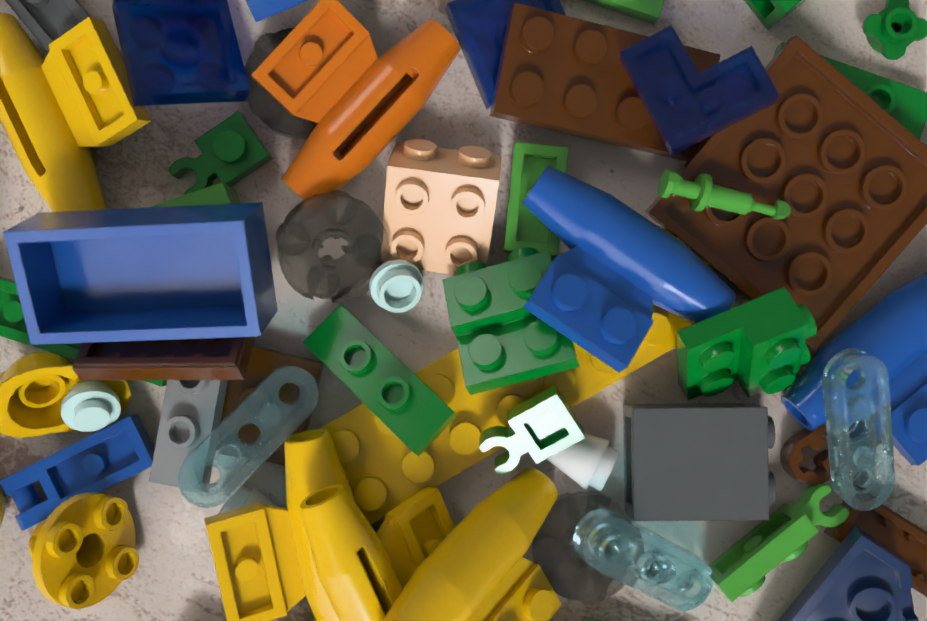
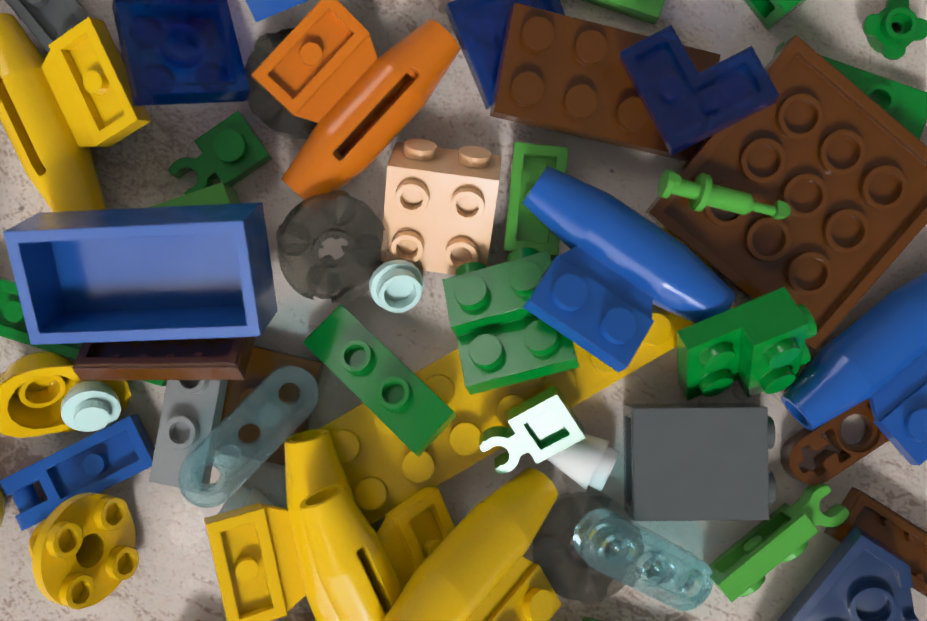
(870, 443): clear light blue plate -> none

